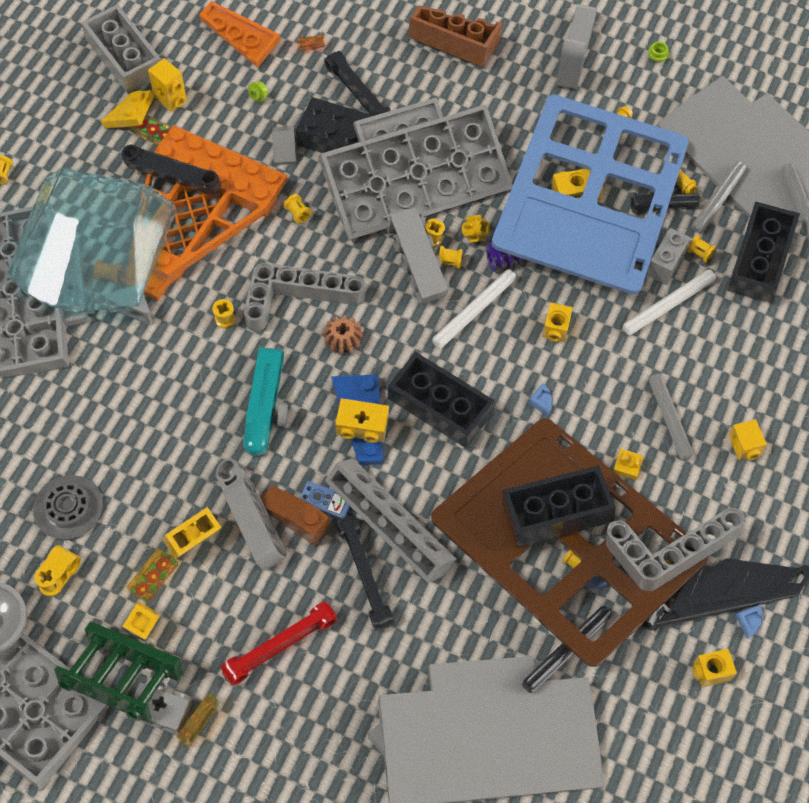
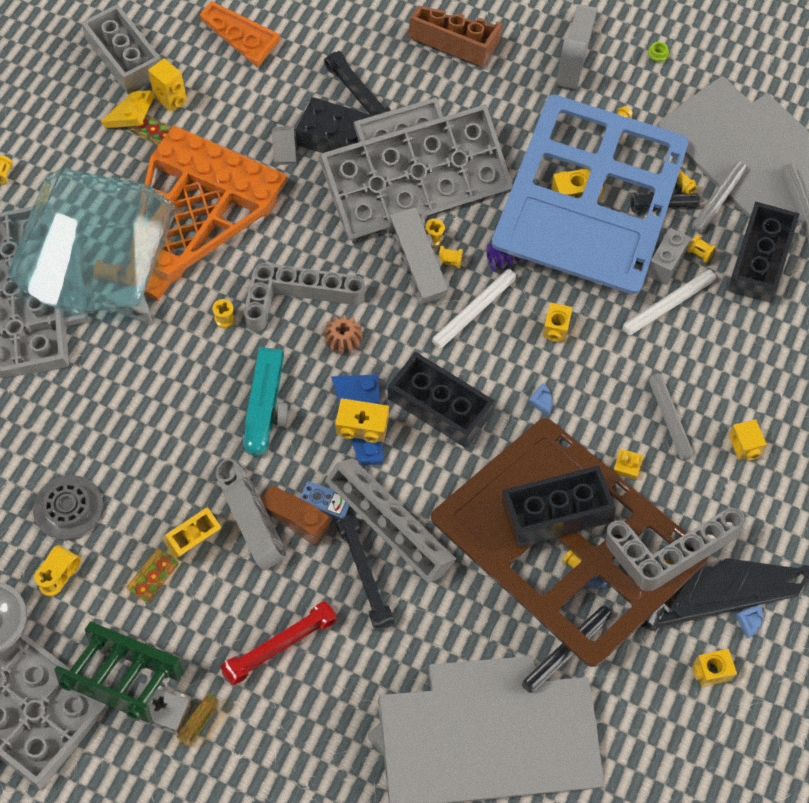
(141, 620): yellow brick -> none
(171, 169): black piece -> none
(258, 91): lime plate -> none
(297, 208): yellow bush -> none
(310, 42): clear orange pin -> none
(475, 228): yellow gear -> none

